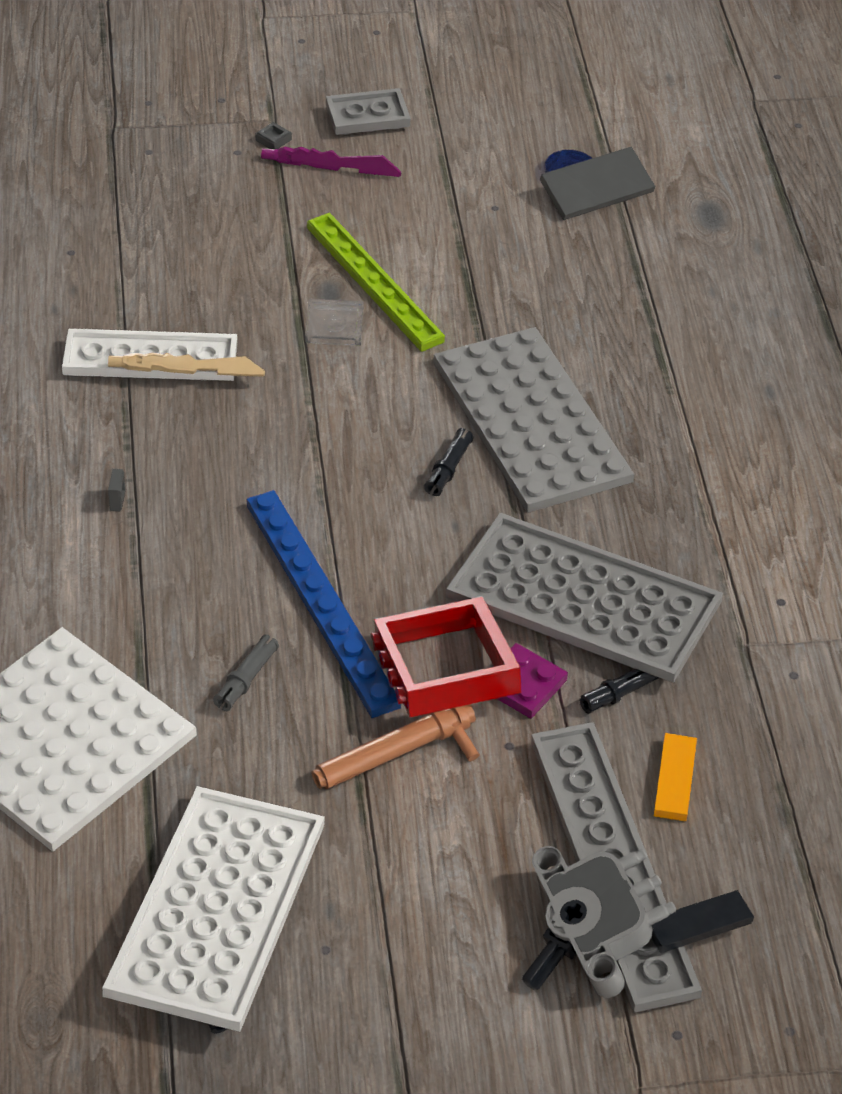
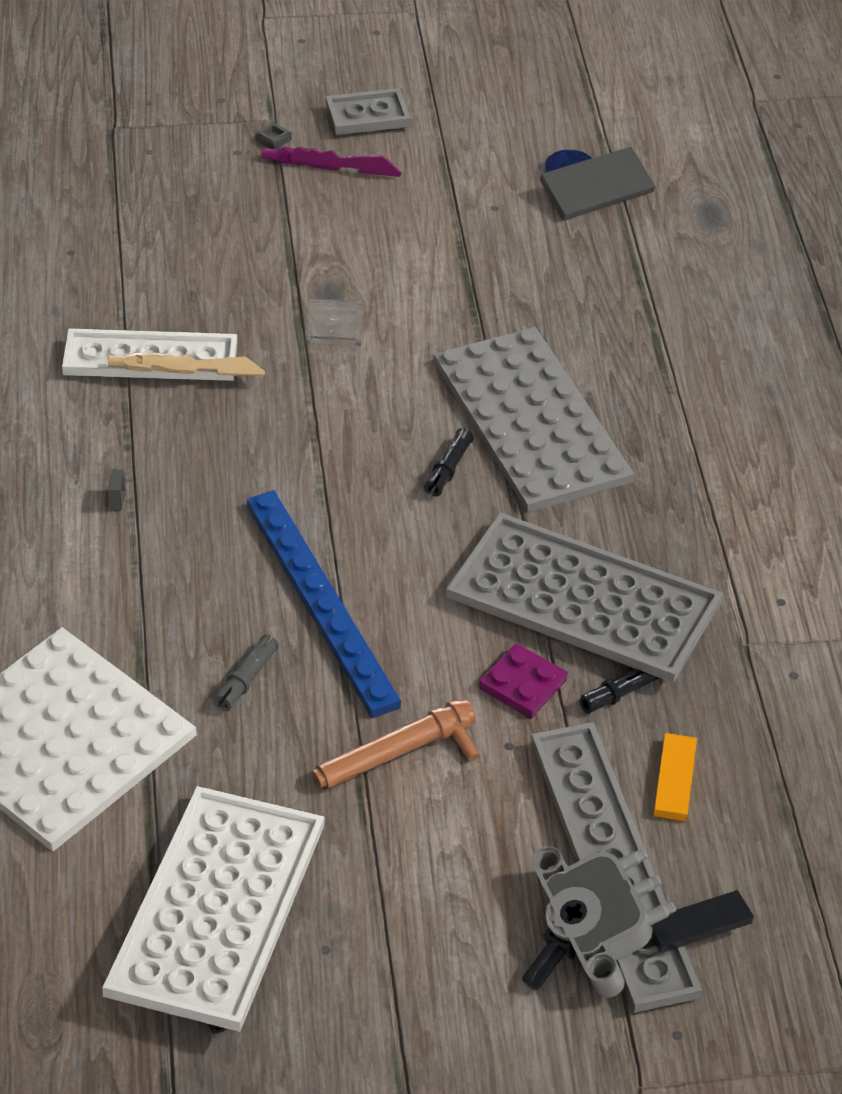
(376, 282): lime tile -> none
(455, 690): red window -> none

